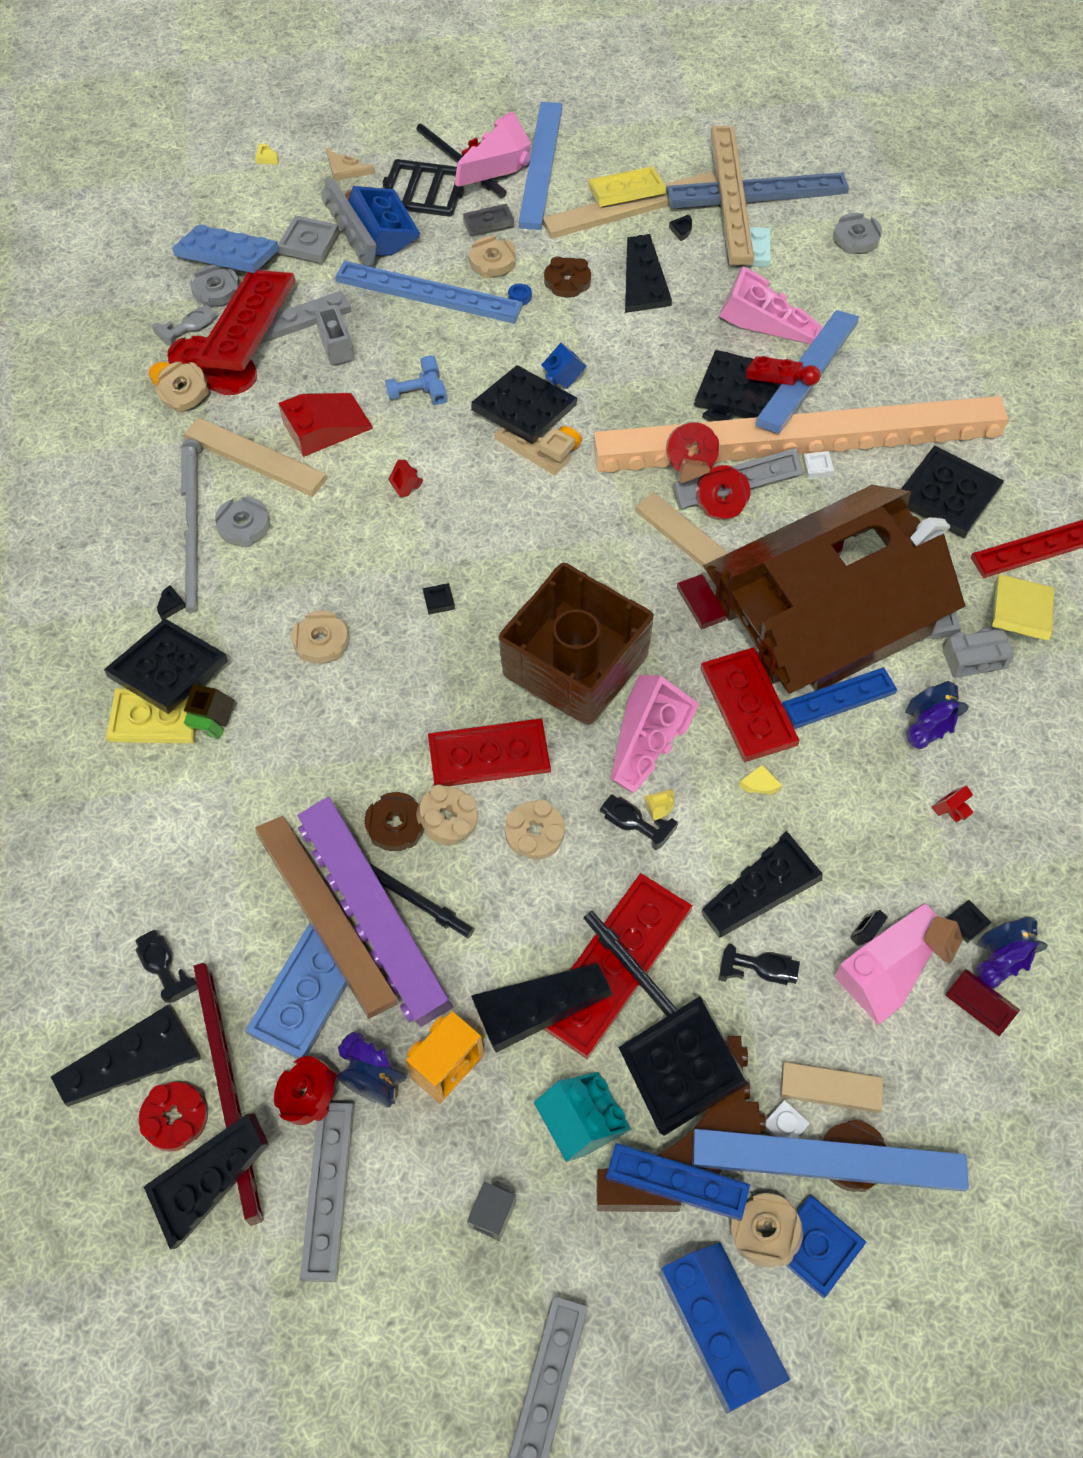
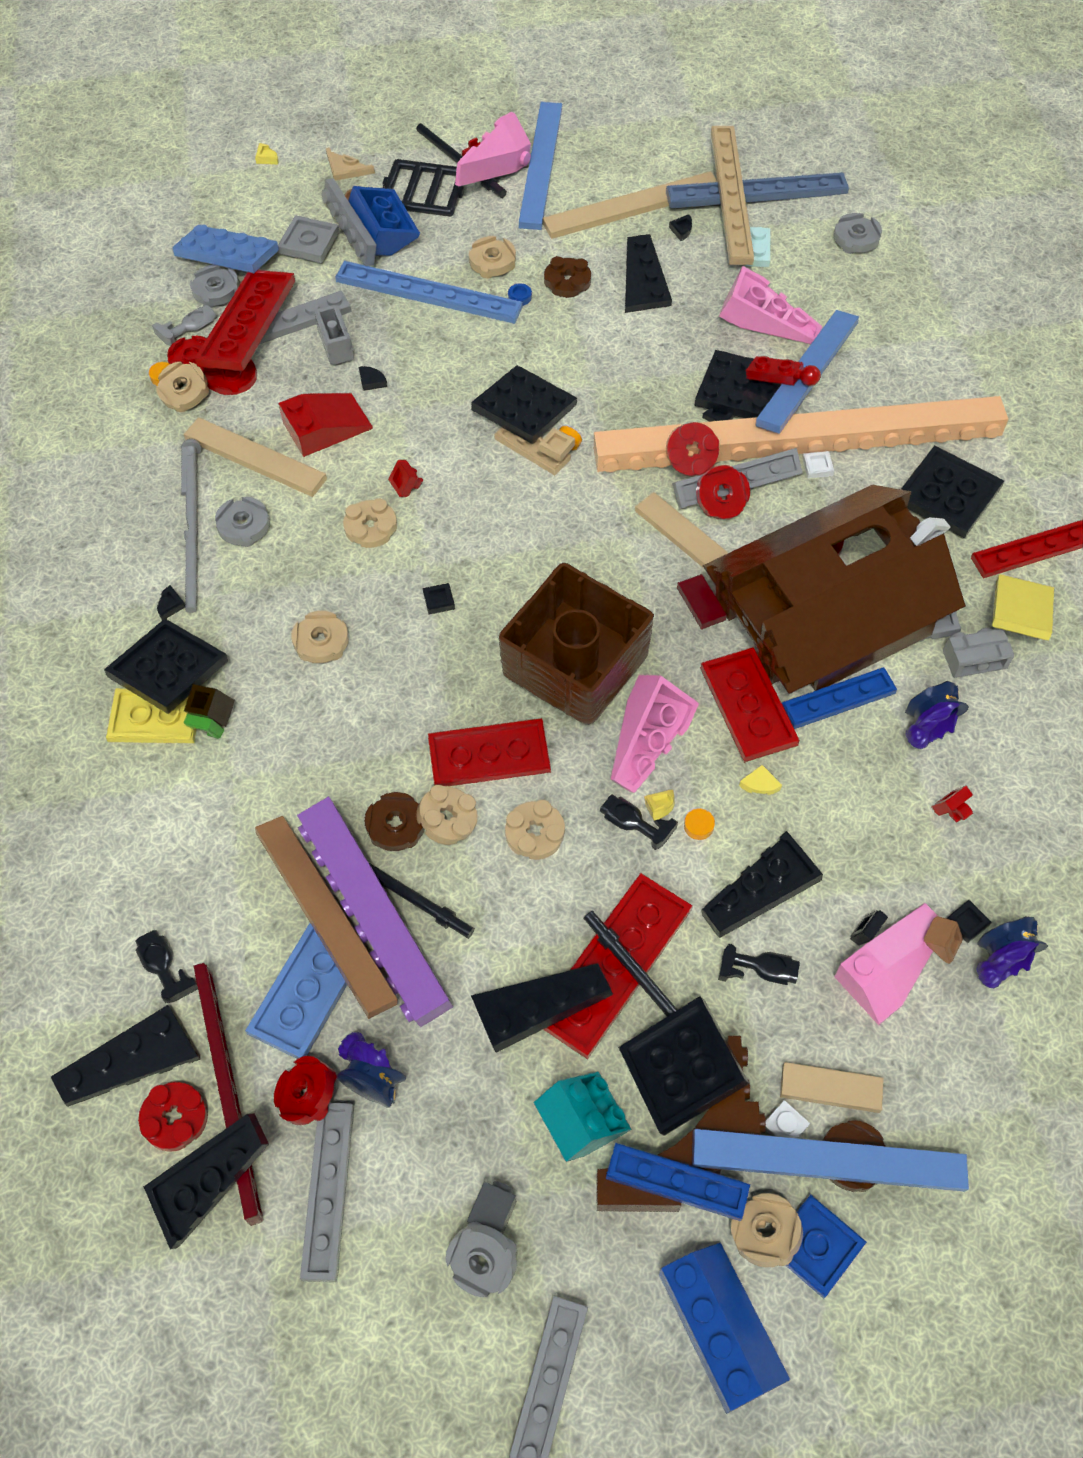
(367, 510): none -> tan plate
(371, 378): none -> black tile
(428, 382): medium blue bar -> none
(444, 1056): light orange brick -> none
(488, 219): flat silver plate -> none
(494, 1247): none -> light grey plate
(563, 366): blue brick -> none
(626, 186): light yellow tile -> none
(691, 469): medium nougat slope -> none
(699, 824): none -> light orange tile
(982, 1002): dark red tile -> none

